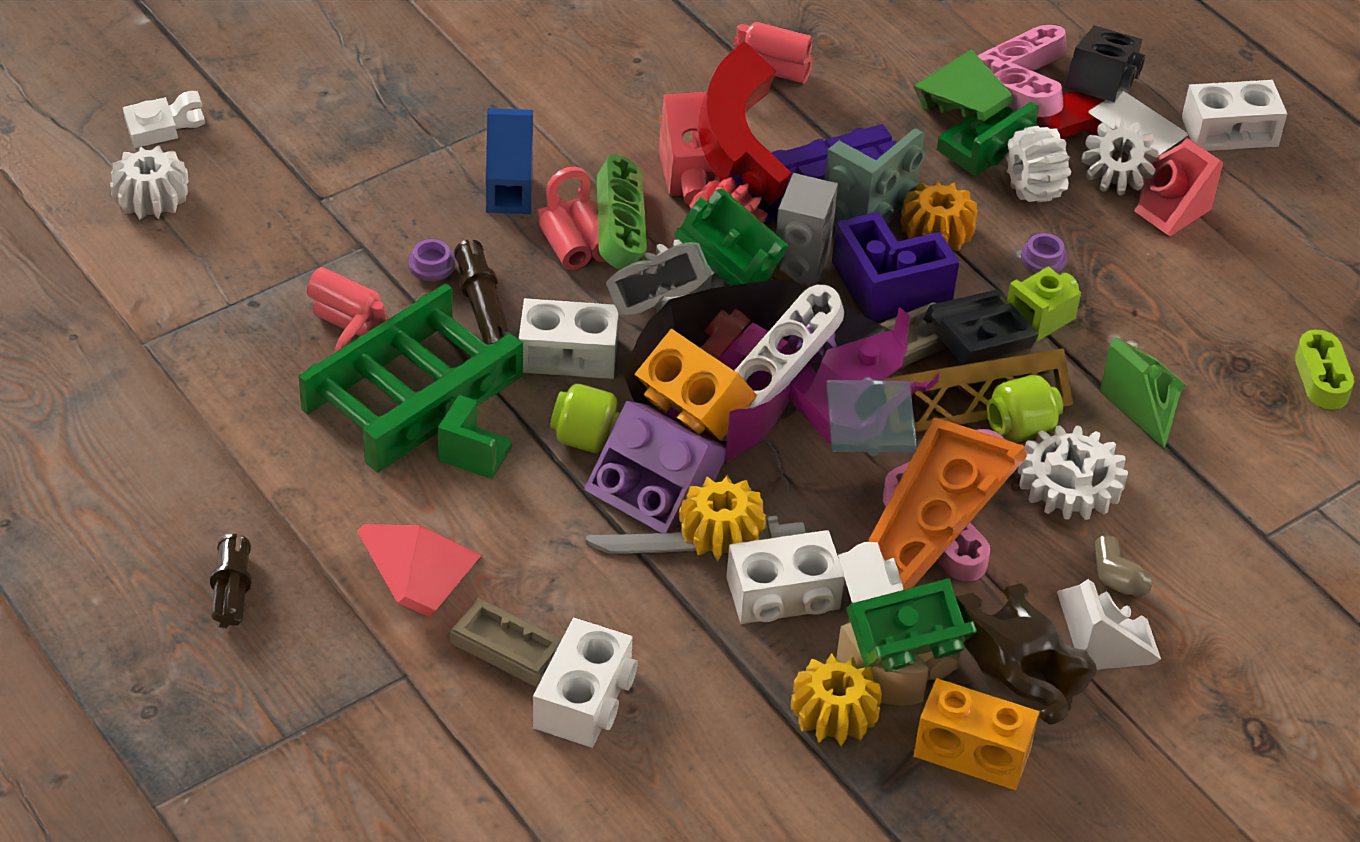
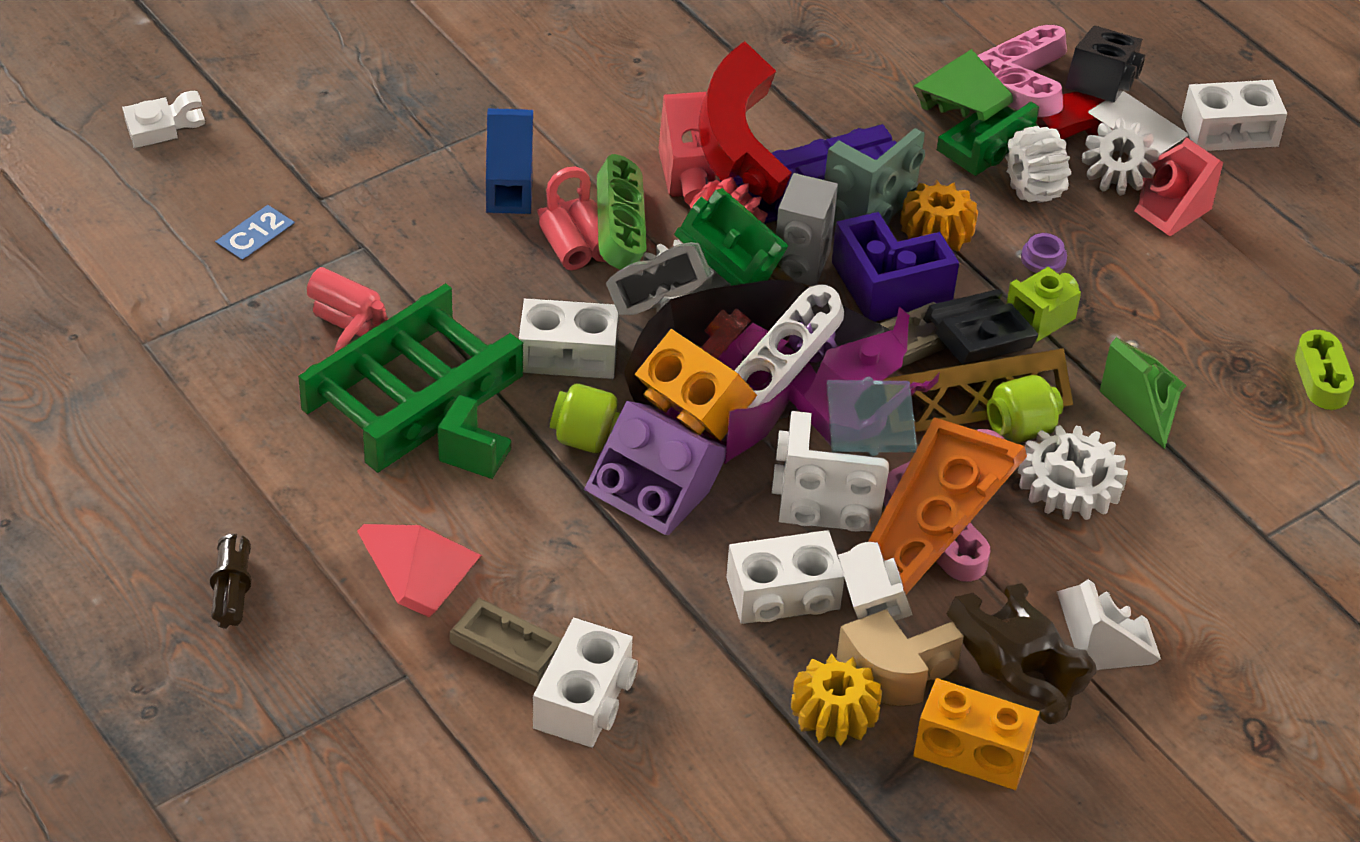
(149, 182): white gear -> none
(254, 232): none -> medium blue sticker
(431, 260): medium lavender plate -> none
(479, 285): dark brown pin -> none
(675, 541): light grey sword -> none
(721, 516): yellow gear -> none
(783, 49): coral piece -> none
(826, 486): none -> white bracket
(909, 624): green bracket -> none
(1118, 572): dark tan arm -> none

